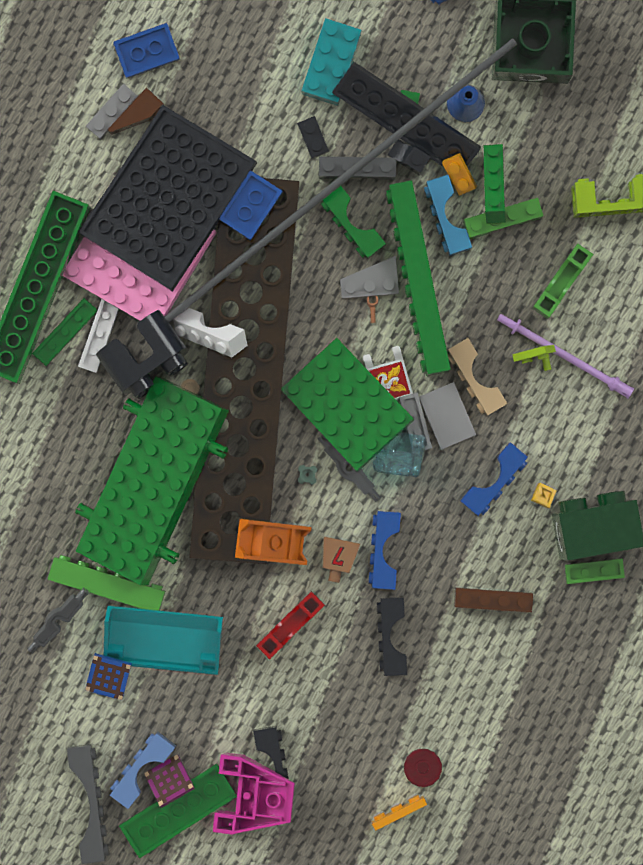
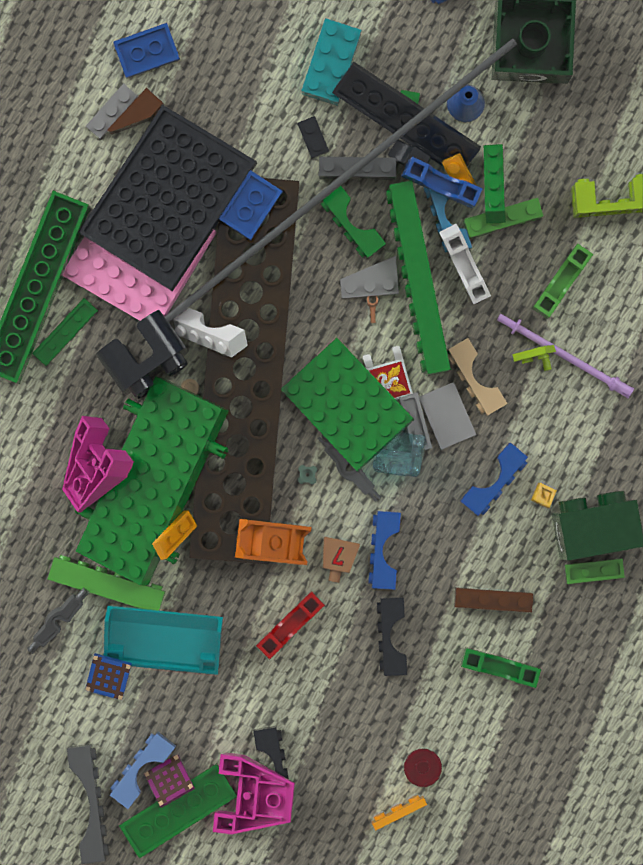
(91, 467): none -> dark pink wedge
(98, 335): white plate -> none
(174, 535): none -> light orange plate
(450, 187): none -> blue arch
(464, 263): none -> white arch
(500, 667): none -> green arch

